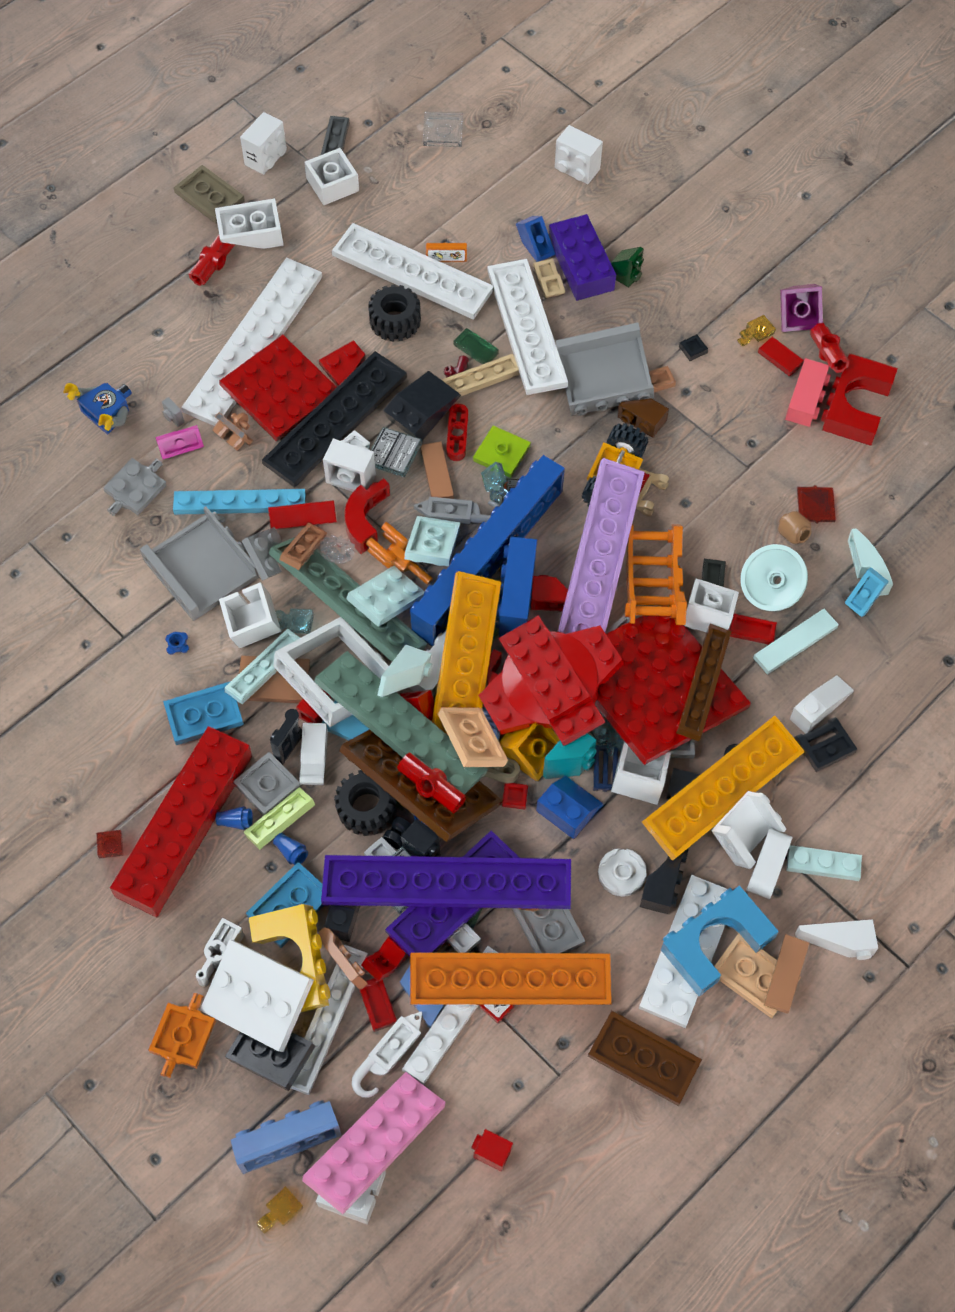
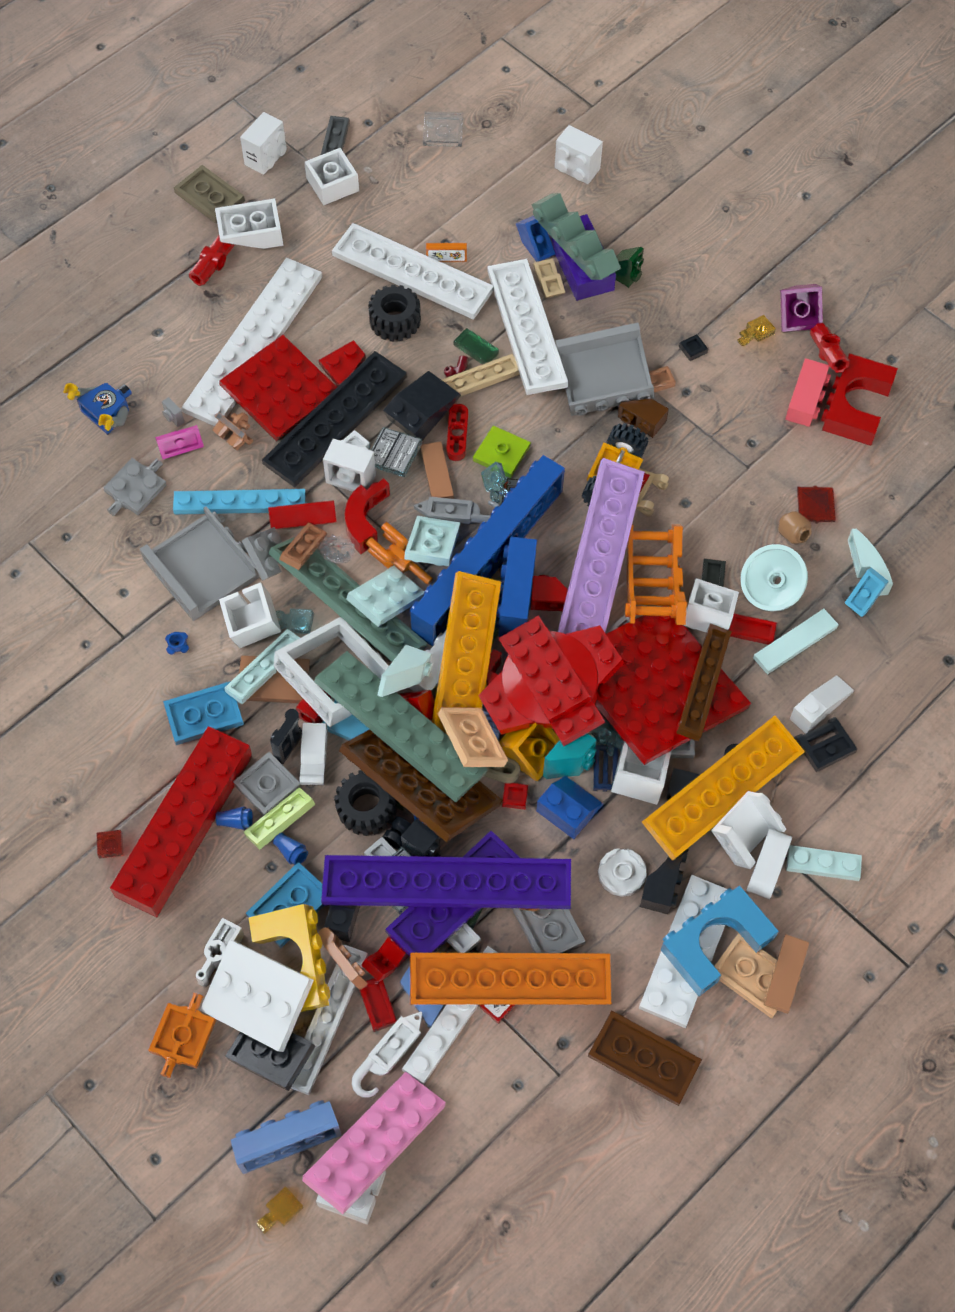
(431, 782): red piece -> none
(492, 1149): red brick -> none
(571, 235): none -> sand green brick
(780, 356): red tile -> none
(844, 938): white slope -> none

